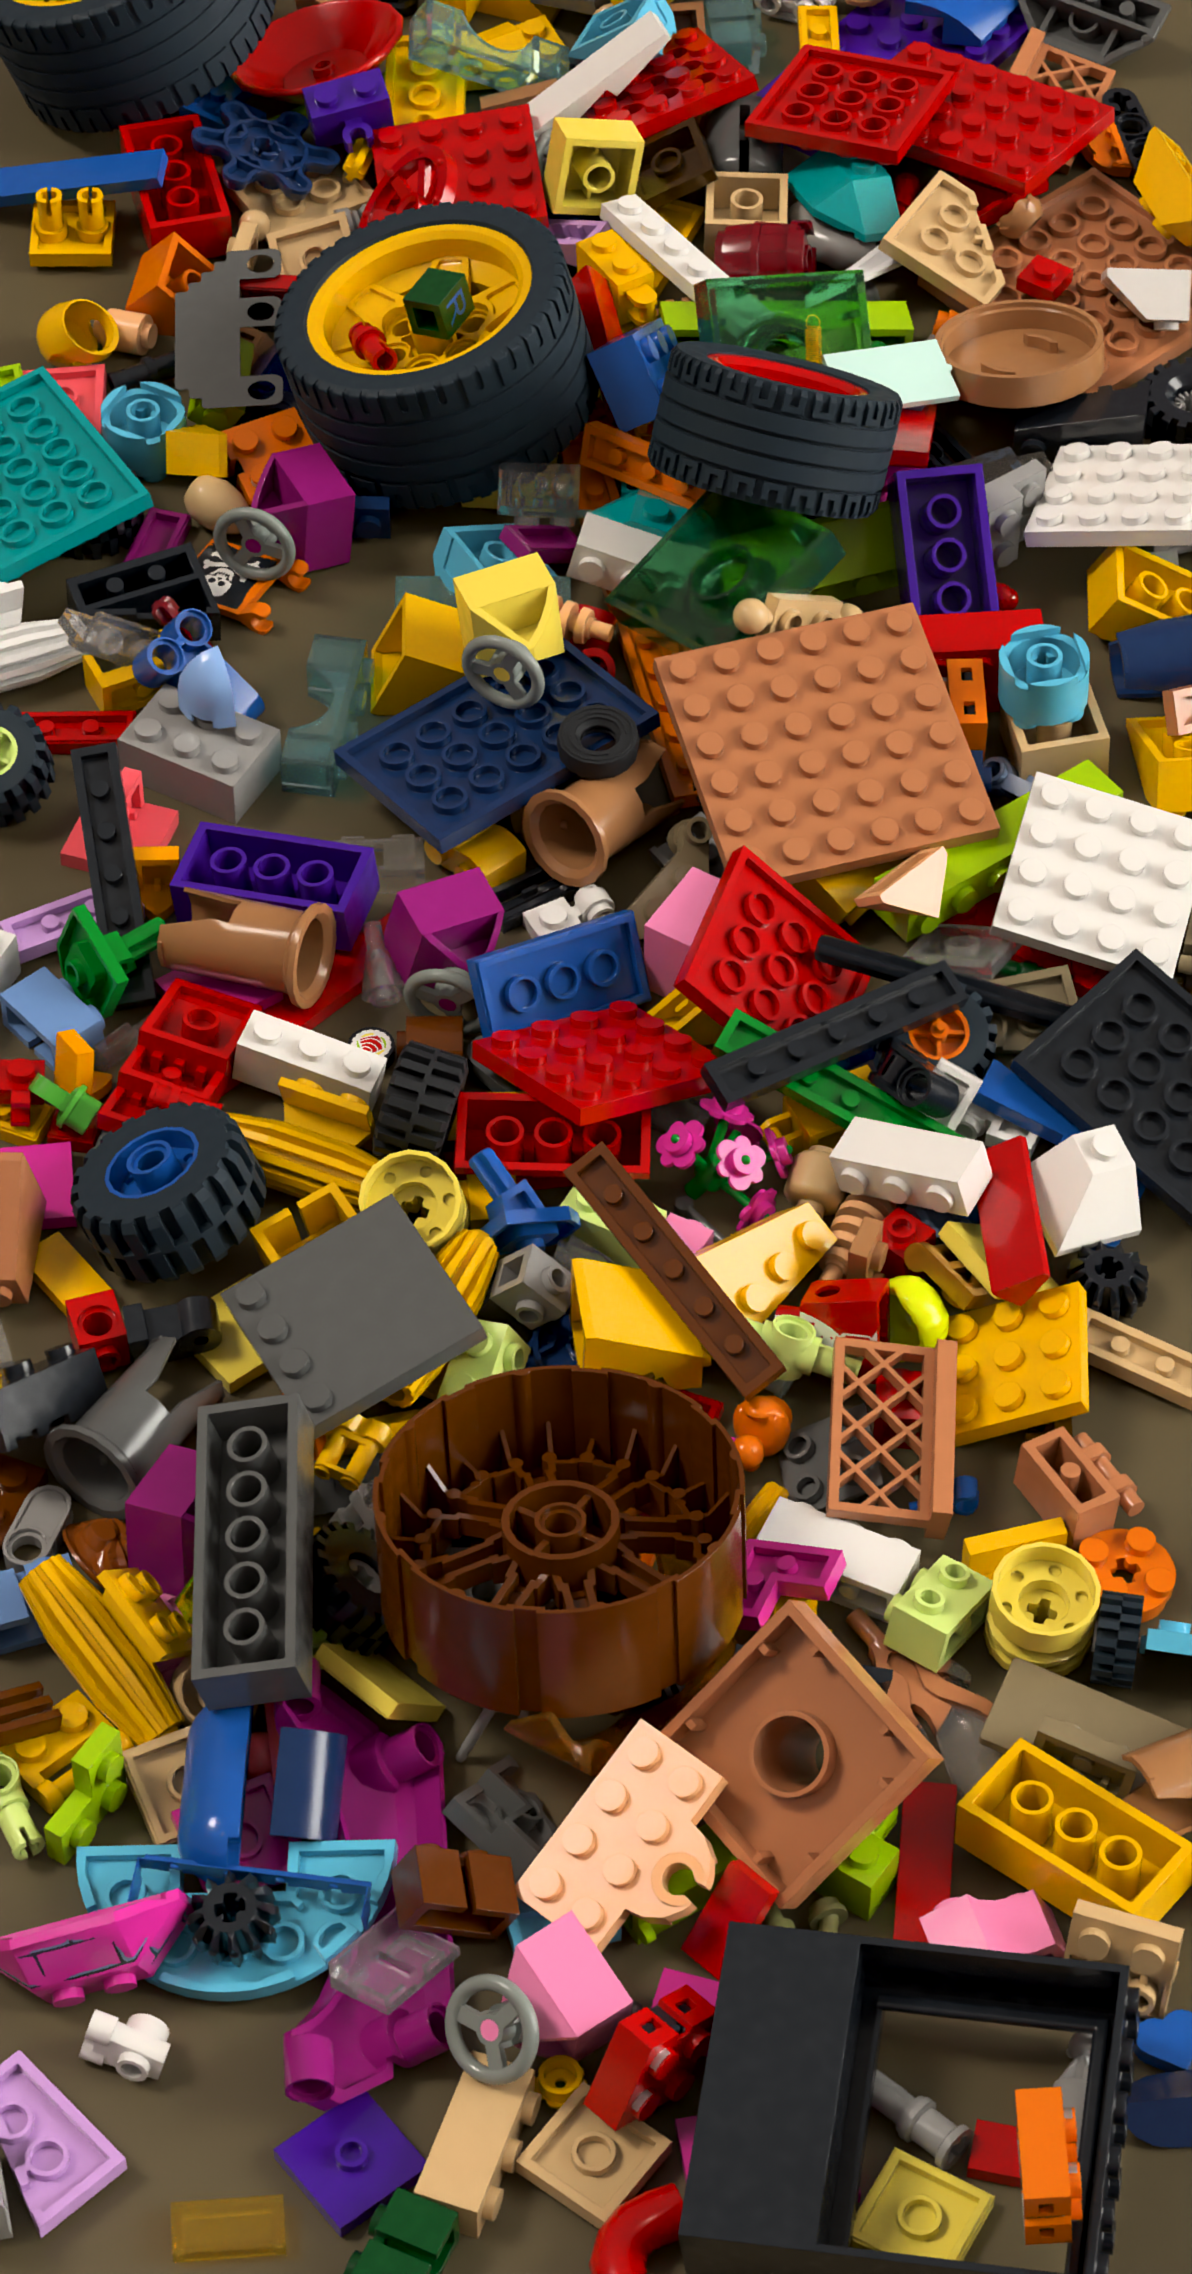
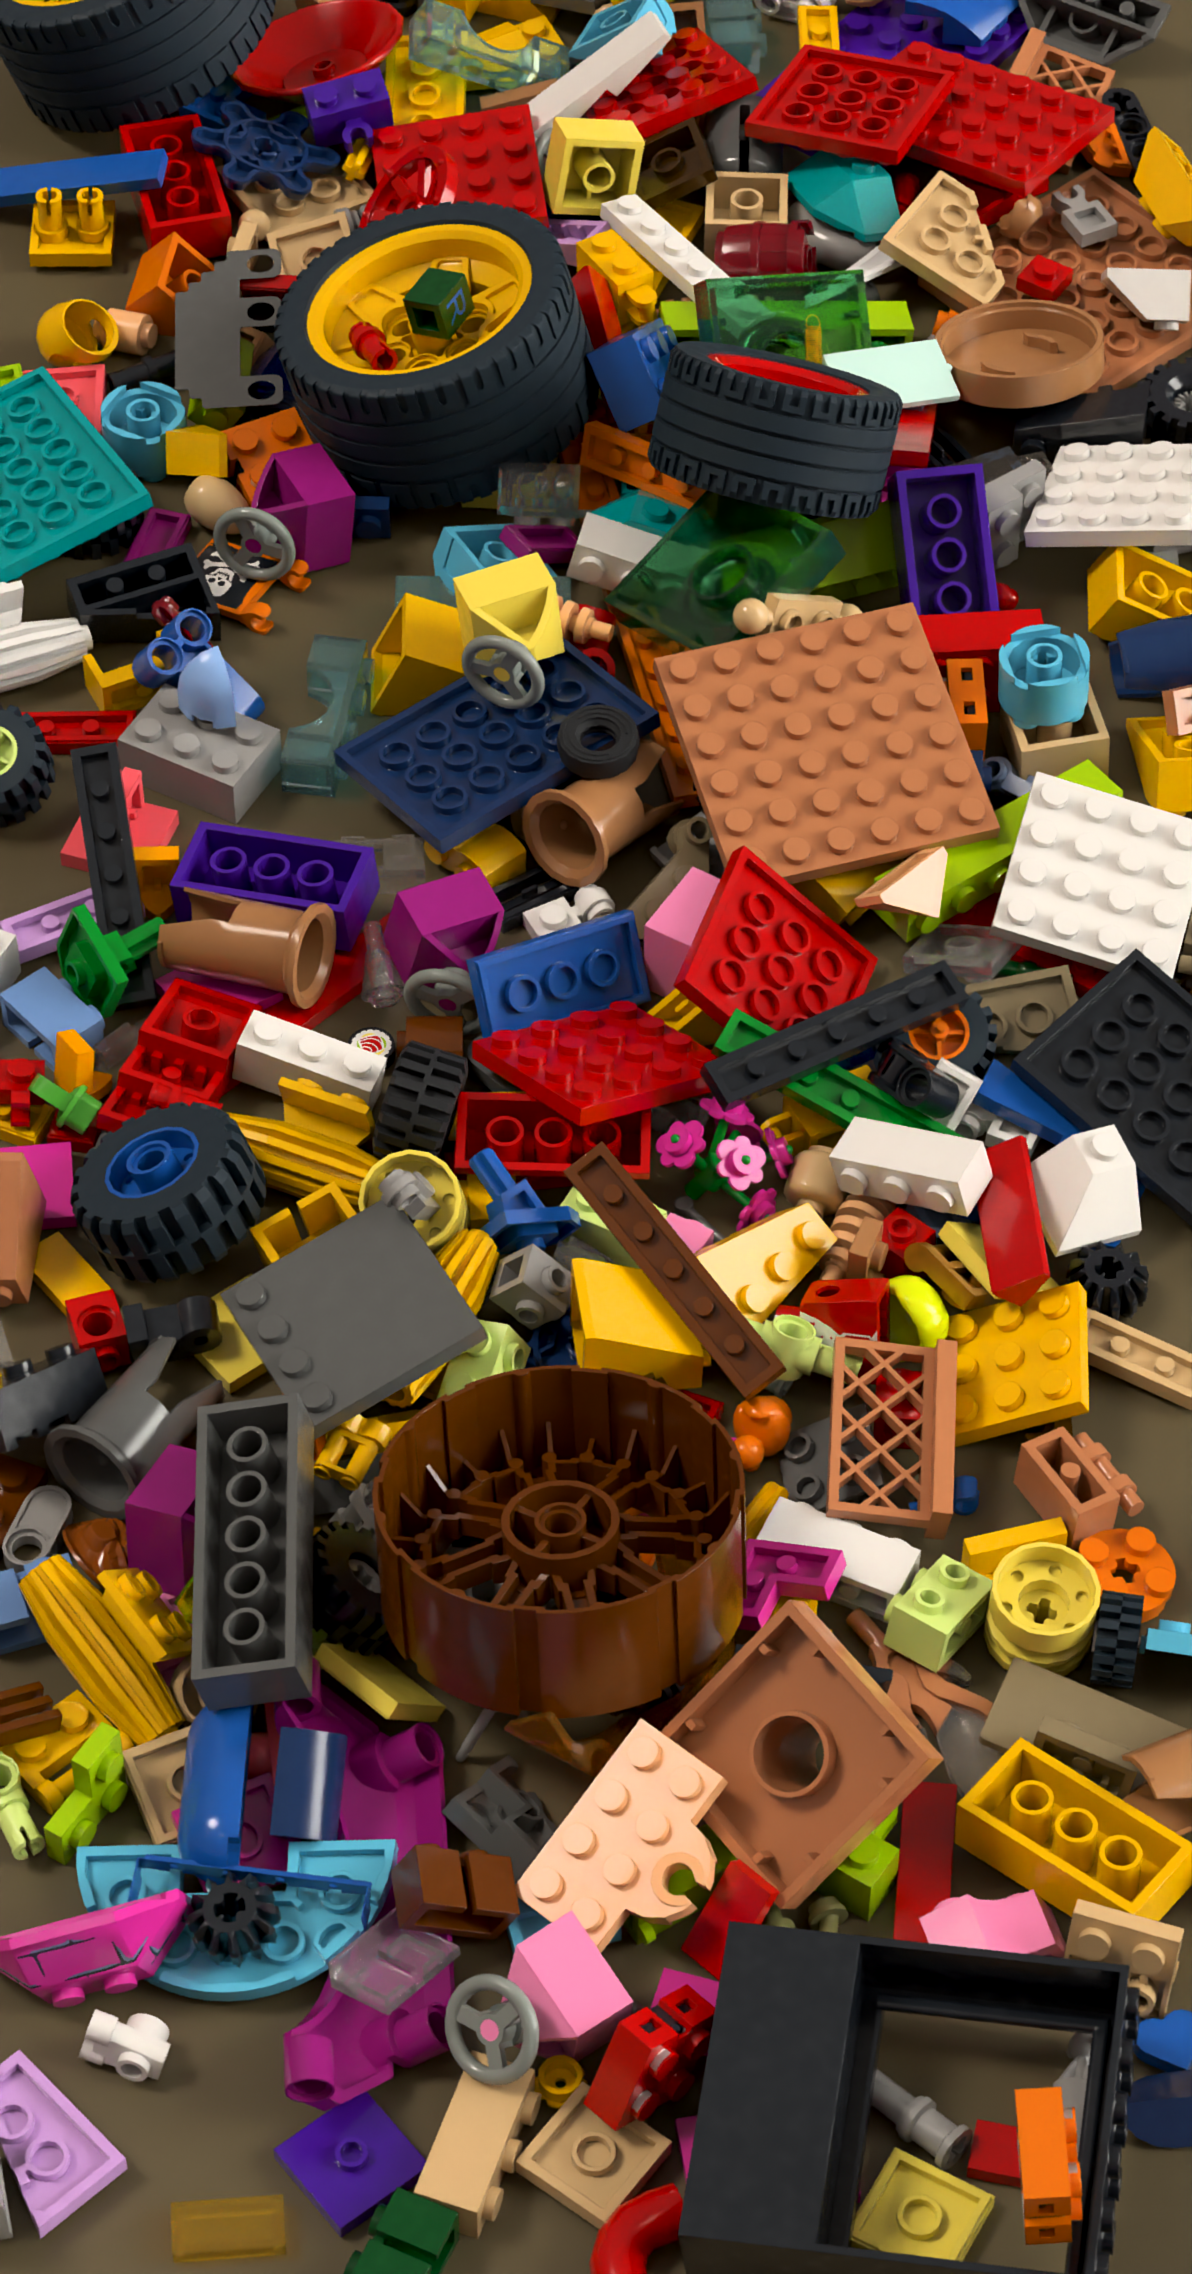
(106, 636): clear bracket -> none
(410, 1193): none -> light grey plate
(893, 967): black axle -> none
(1084, 220): none -> light grey plate

